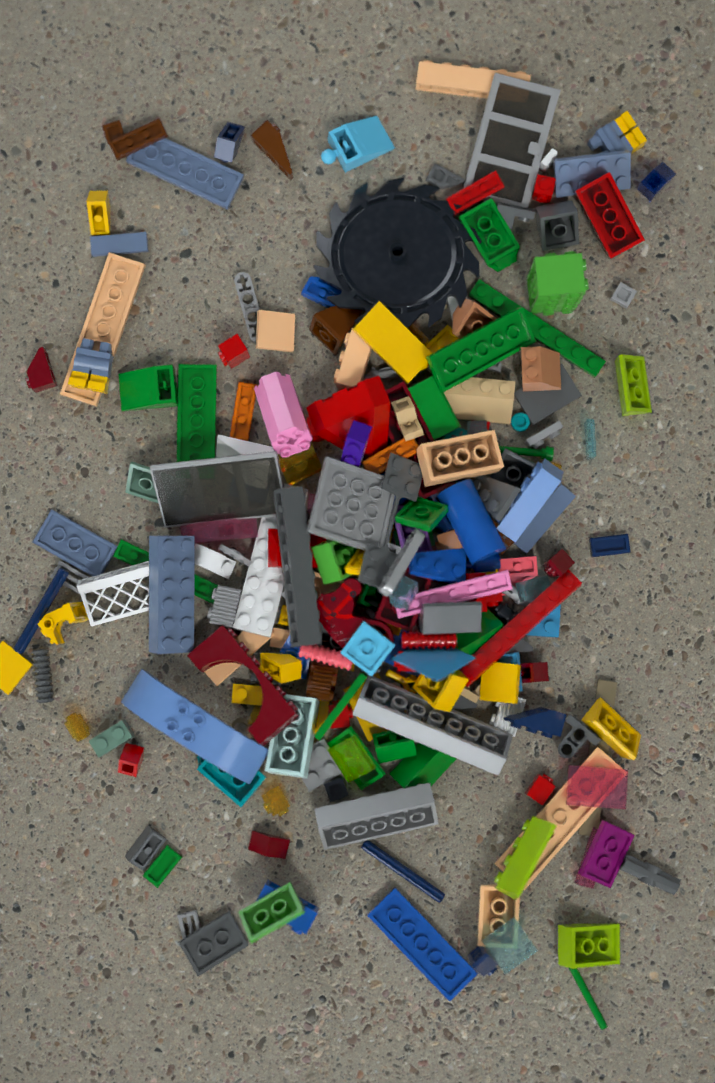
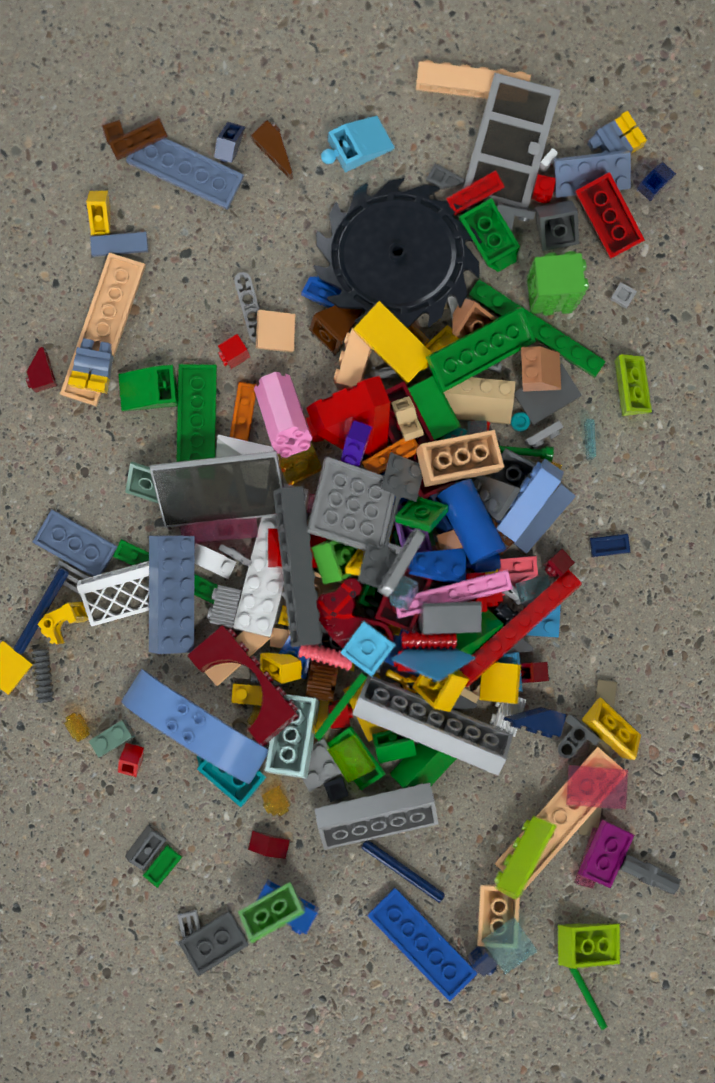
(540, 788): red brick -> none

